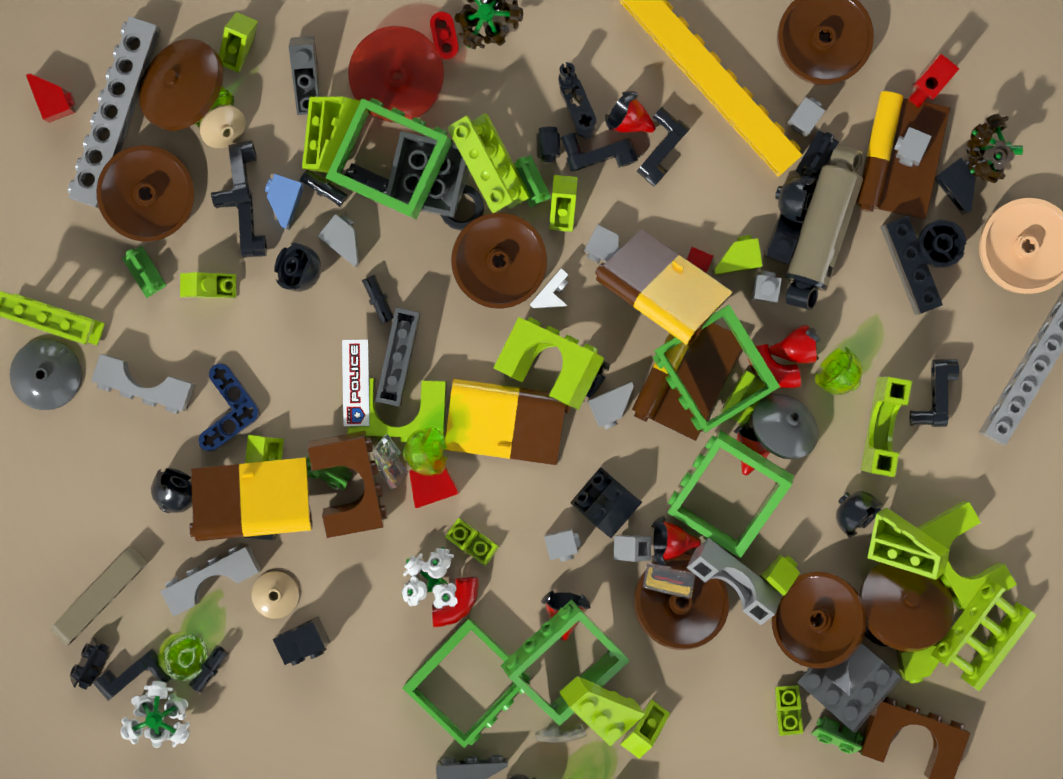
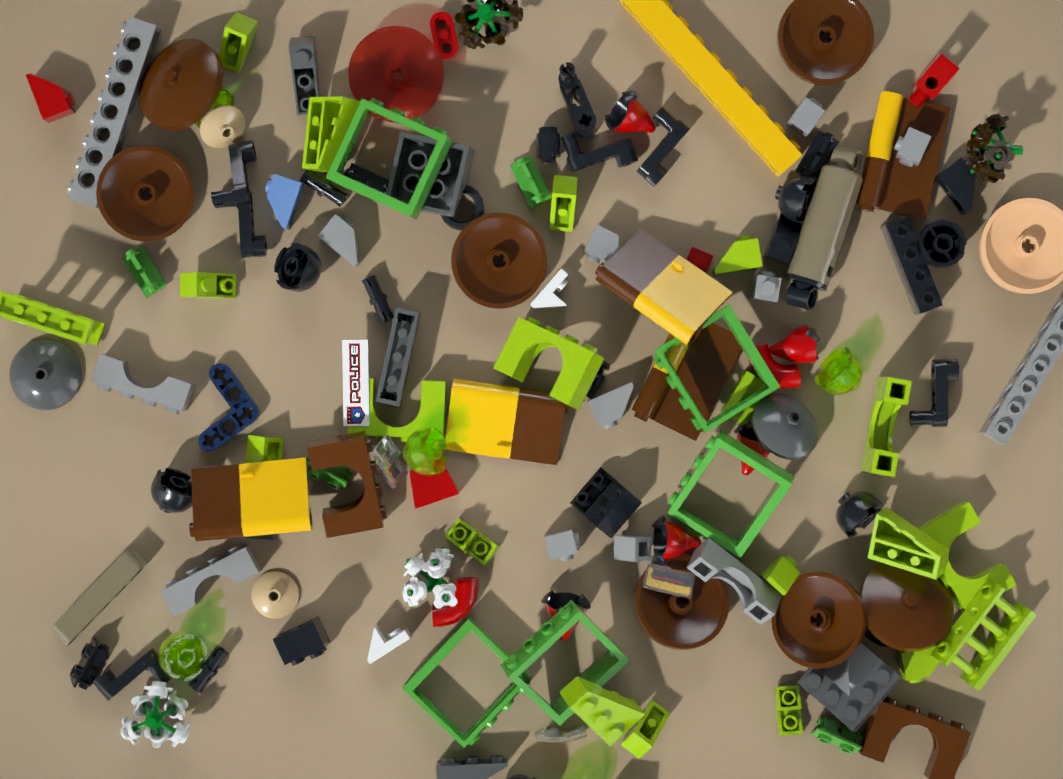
(380, 646): none -> white slope
(489, 162): lime fence -> none

